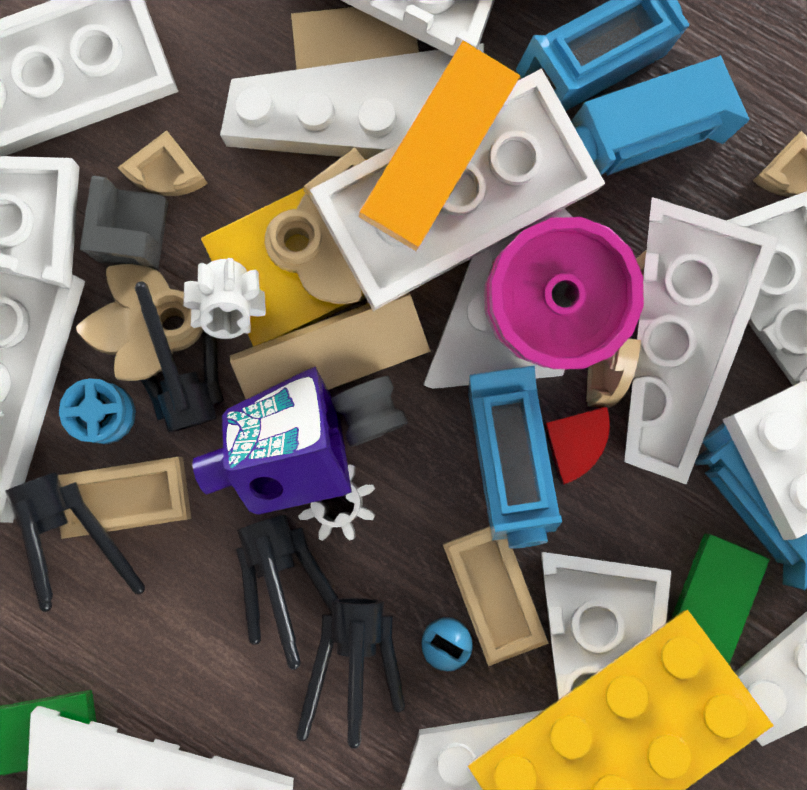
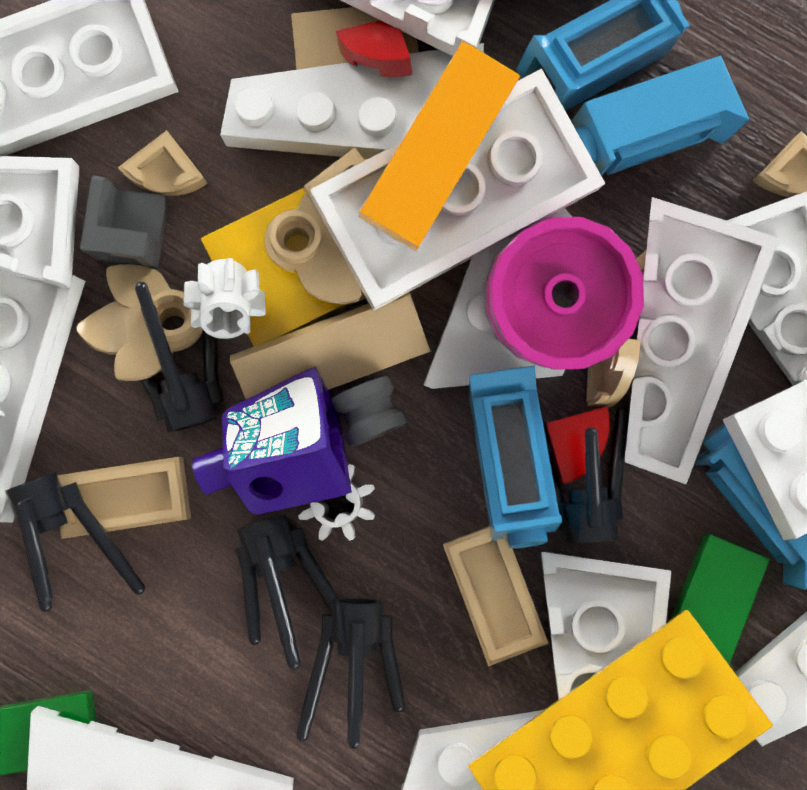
(83, 410): dark azure wheel -> none
(376, 47): none -> red tile
(453, 632): dark azure hinge -> none
(594, 509): none -> black plant

